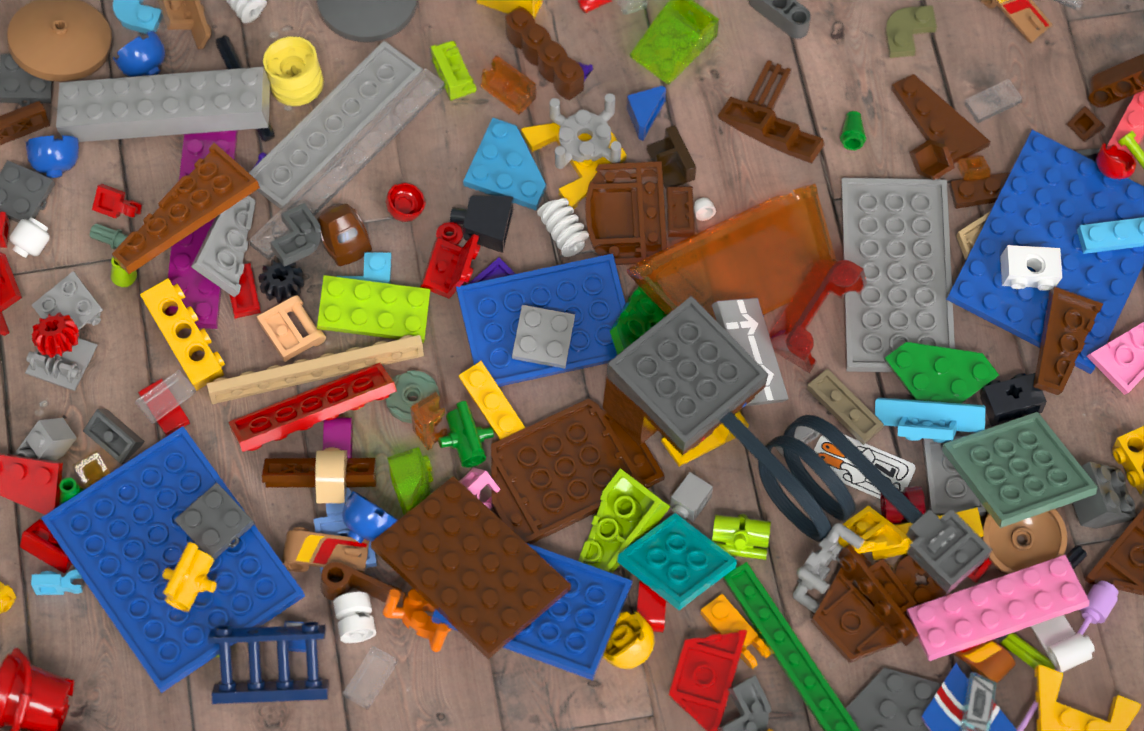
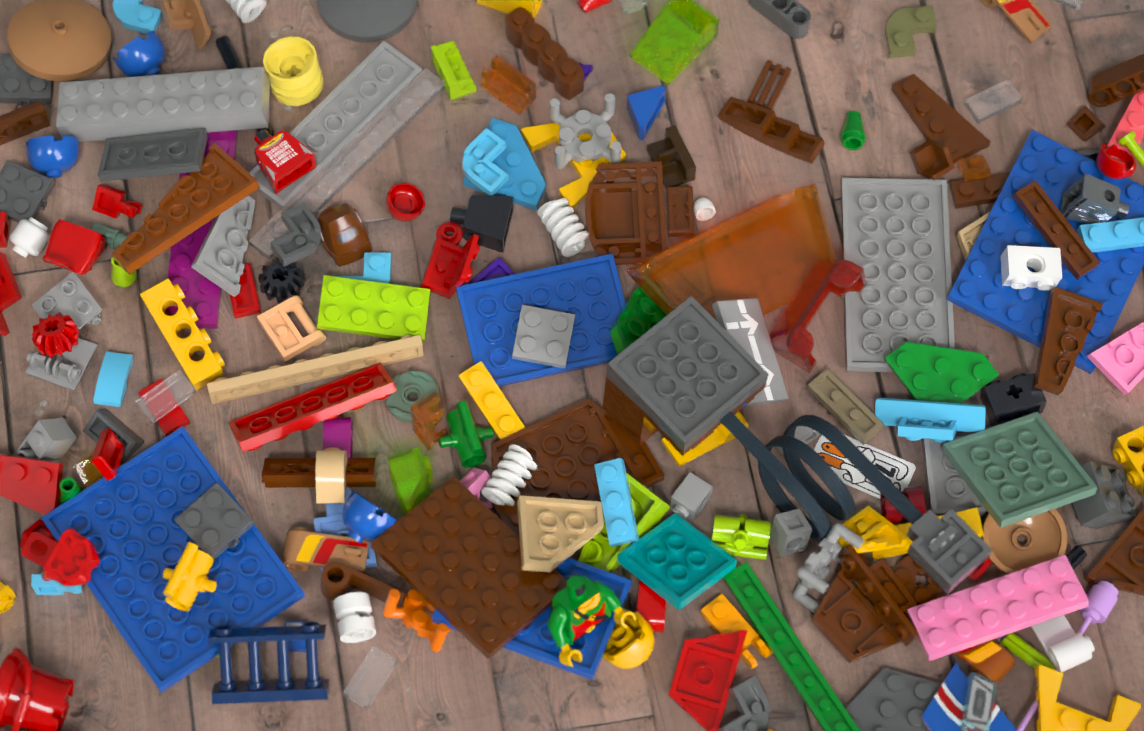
(67, 560): none -> red piece
(73, 247): none -> red piece
(108, 454): none -> red tile
(113, 379): none -> medium azure slope
(153, 154): none -> dark grey tile
(282, 158): none -> red torso
(479, 165): none -> medium azure plate
(508, 476): none -> white piece
(555, 529): none -> tan plate
(580, 610): none -> green torso
(616, 502): none -> medium azure plate
(790, 532): none -> light grey brick
(1056, 229): none -> reddish brown plate
(1092, 201): none -> dark grey torso

